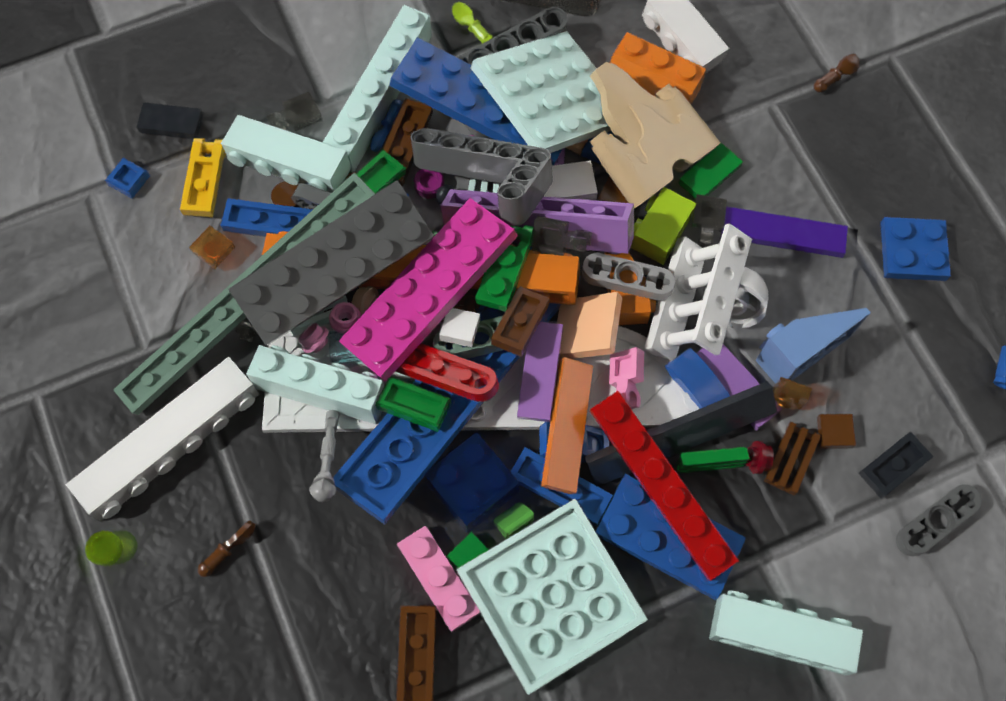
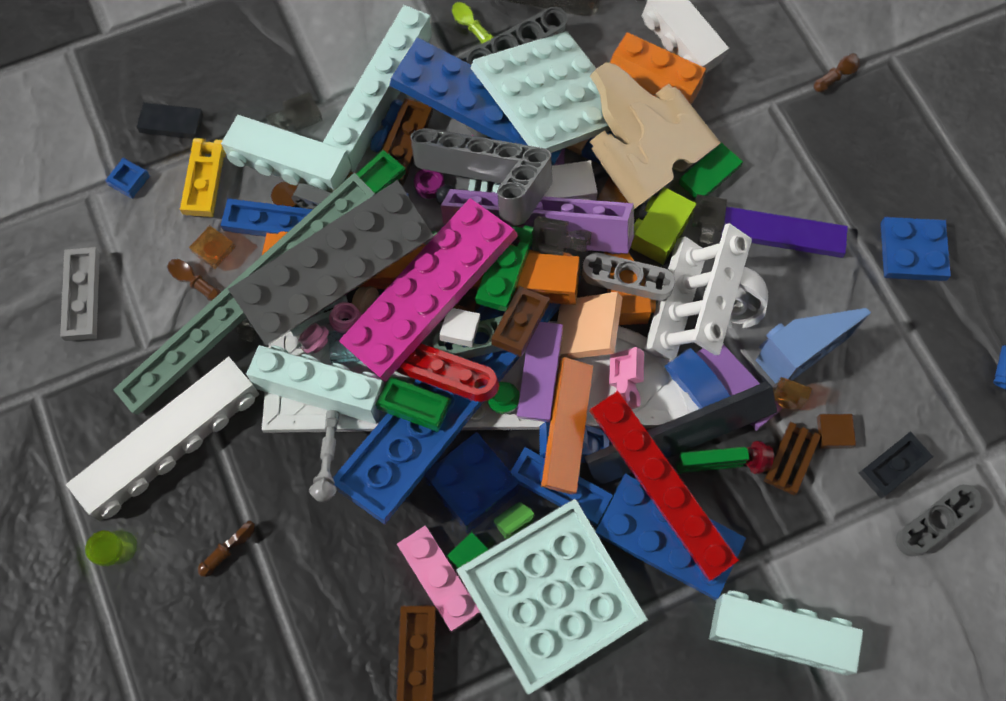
(80, 294): none -> light grey plate
(184, 273): none -> reddish brown piece
(506, 398): none -> green plate

